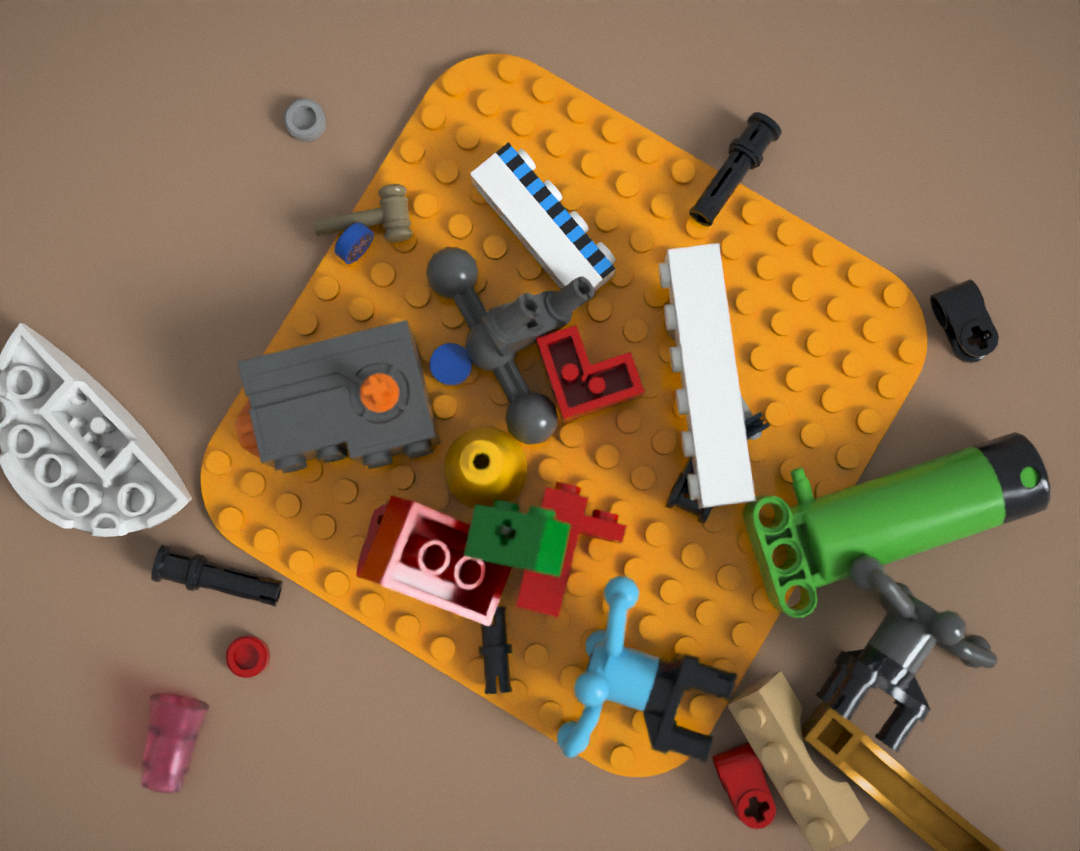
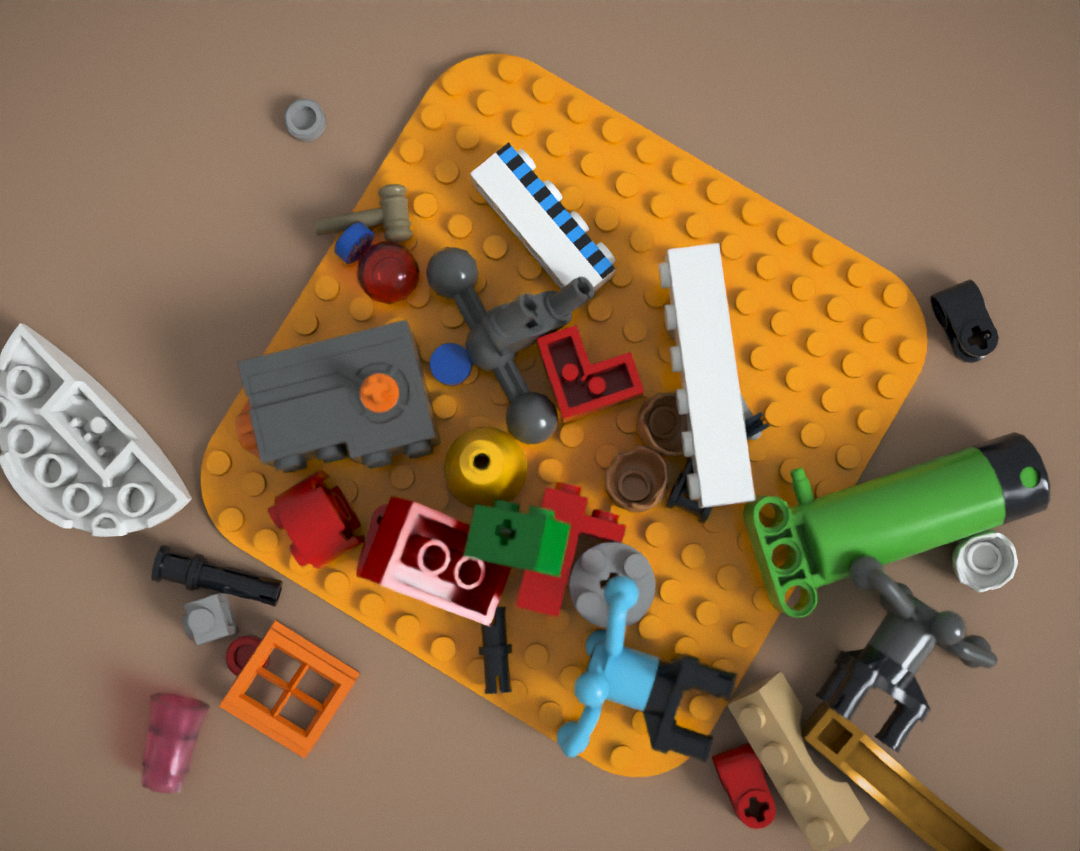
(209, 619): none -> light grey brick
(269, 721): none -> orange piece
(316, 521): none -> red brick
(387, 272): none -> clear red hair
(595, 566): none -> light grey brick
(637, 479): none -> medium nougat hair
(661, 425): none -> medium nougat hair
(743, 155): black pin -> none
(984, 560): none -> white hair

